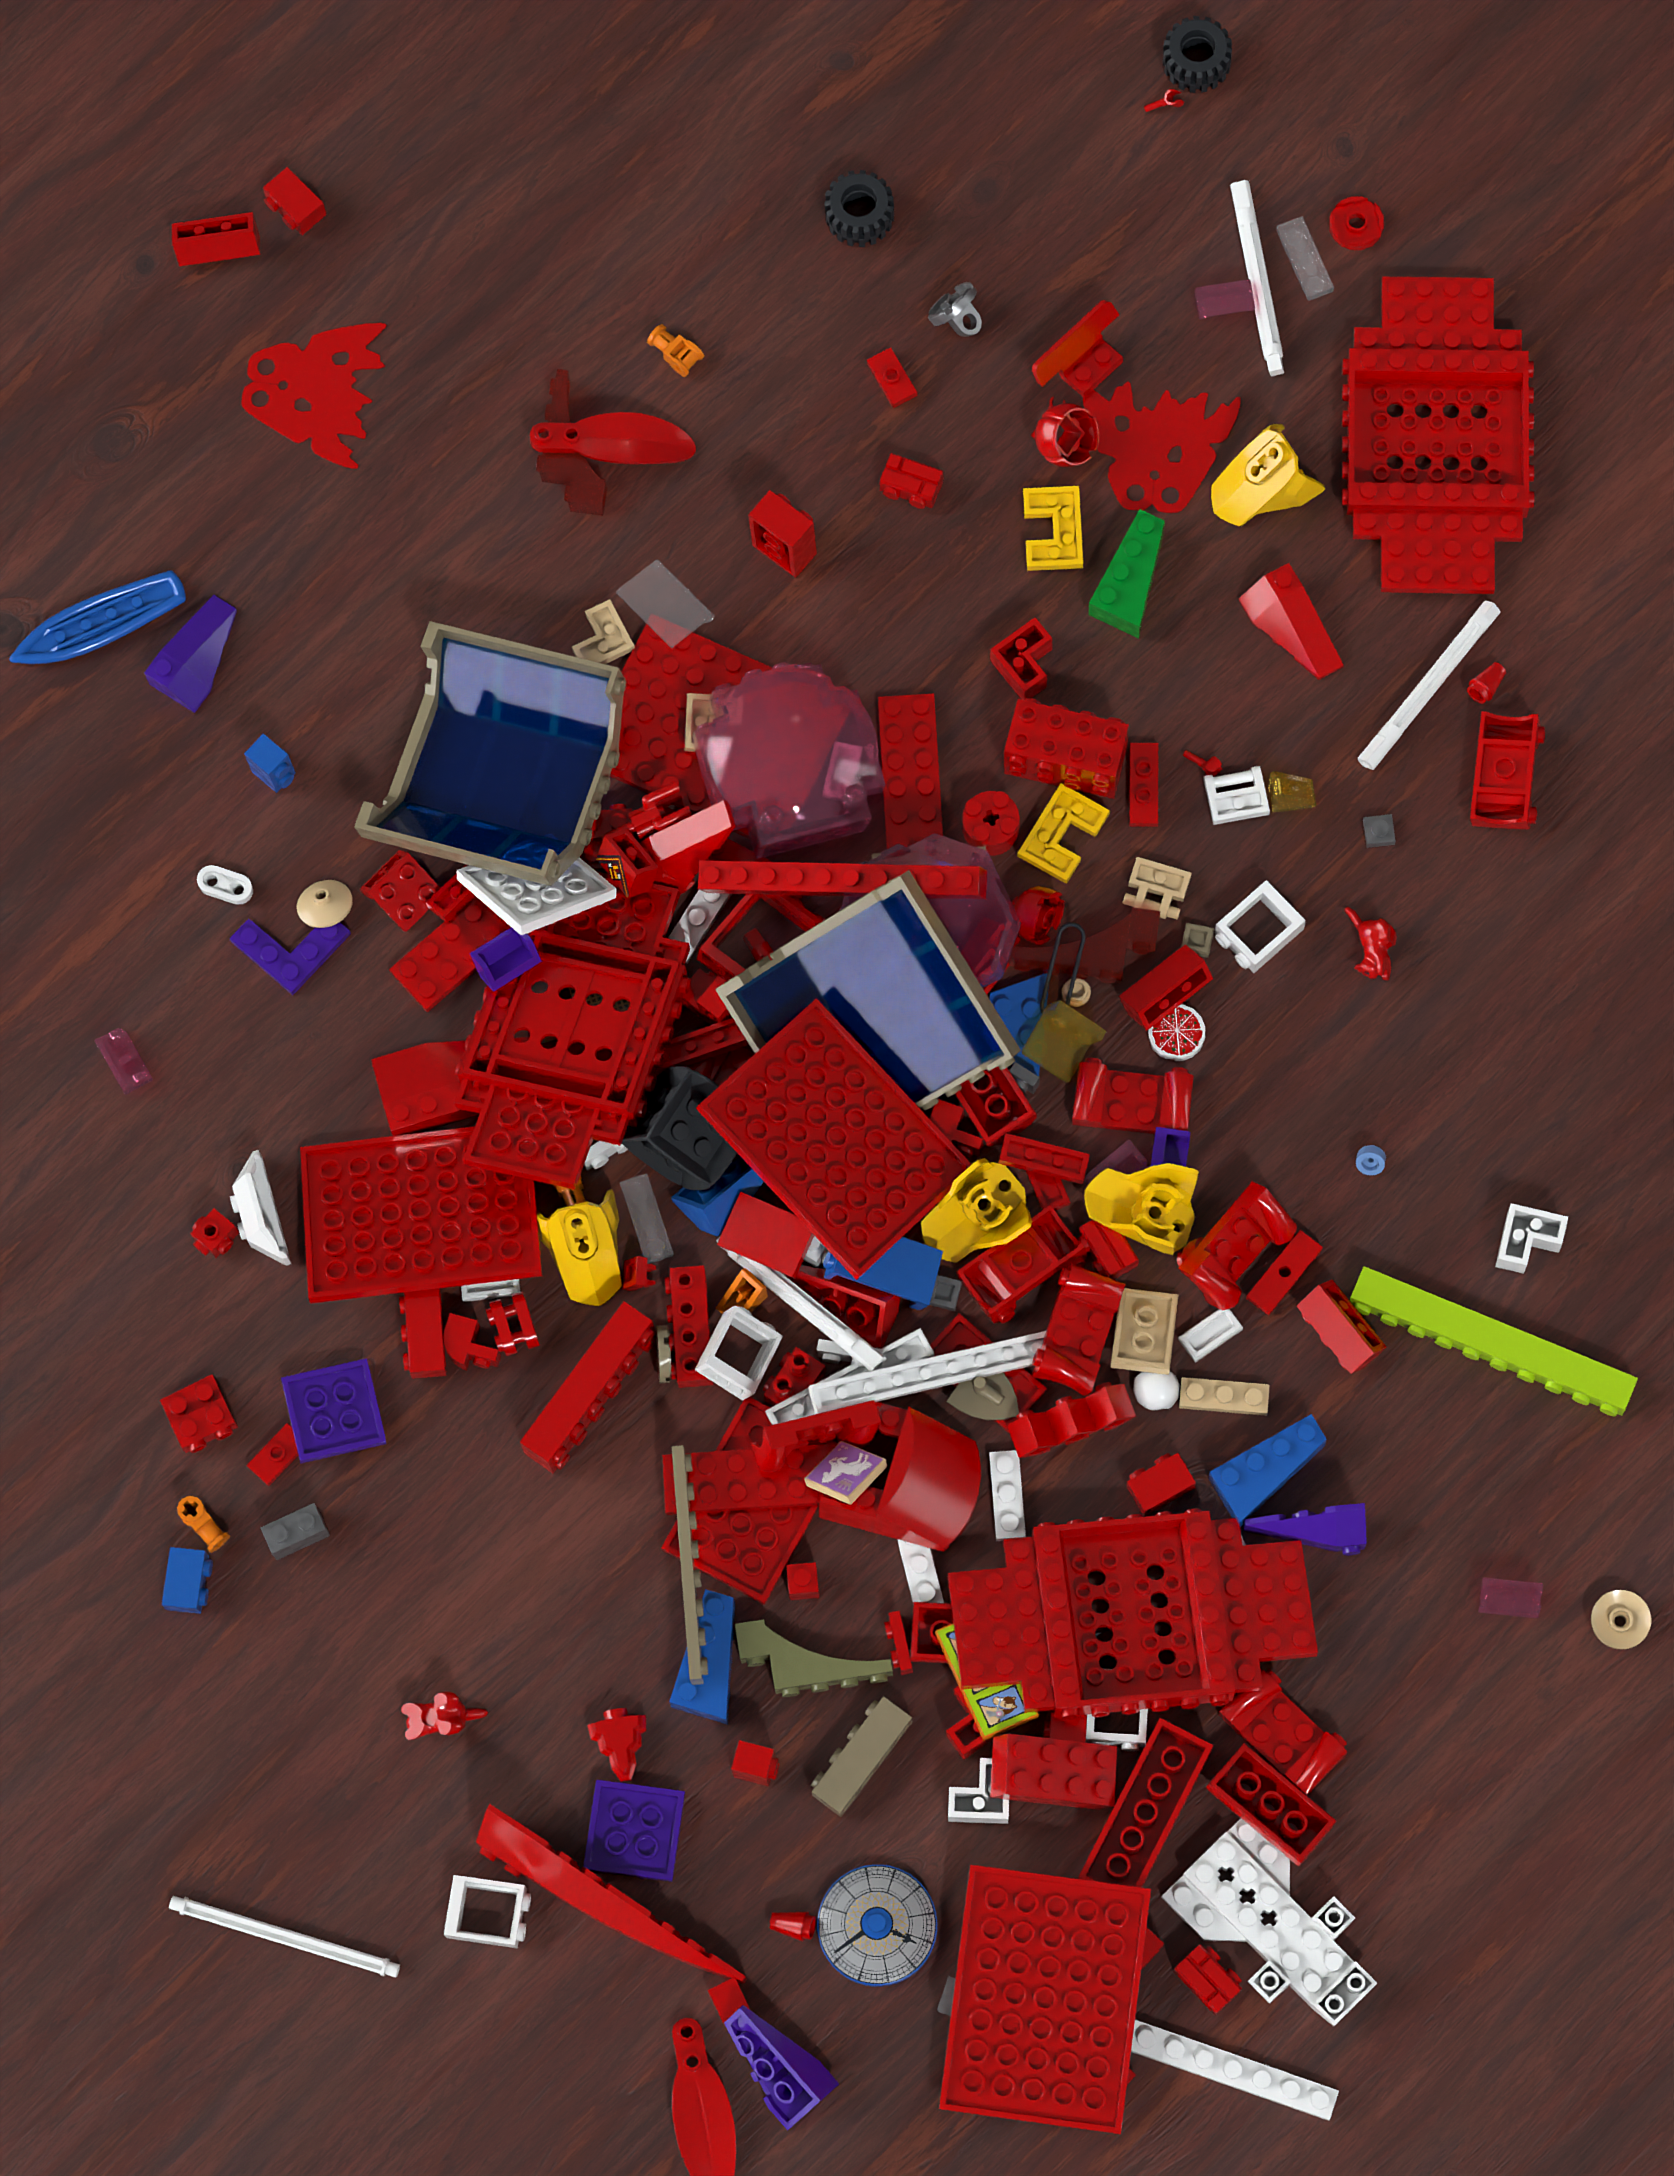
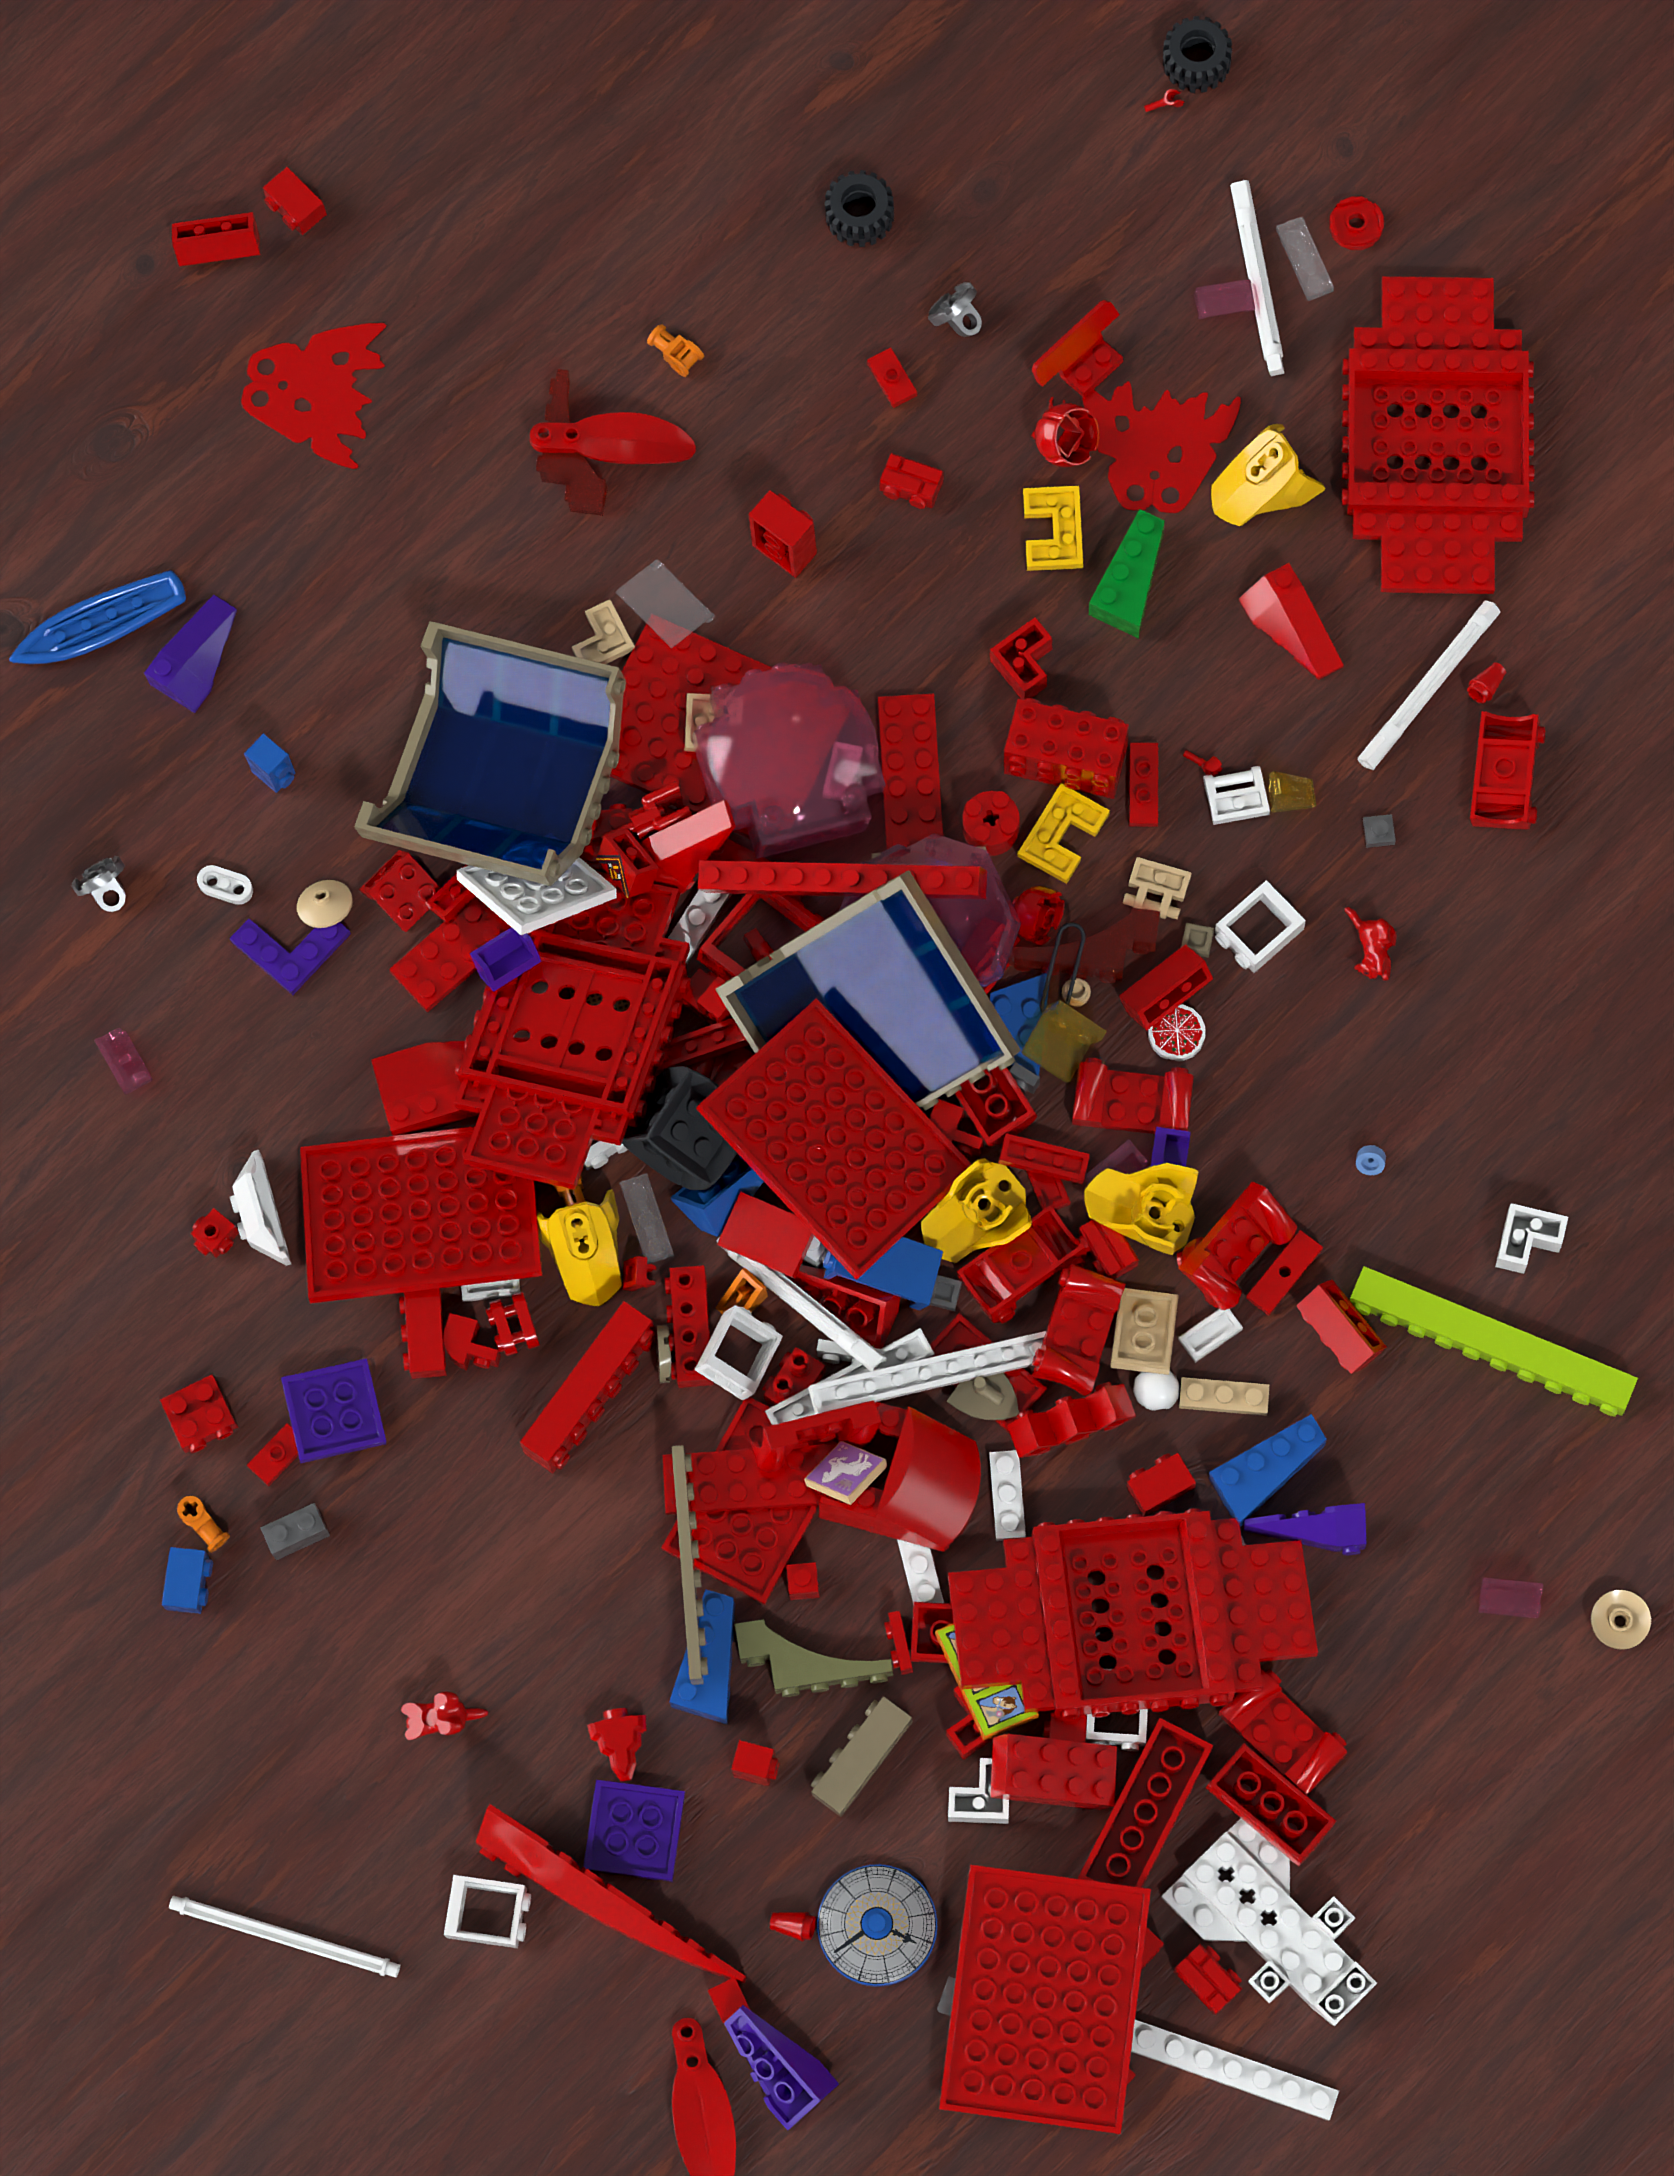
(100, 879): none -> flat silver tile

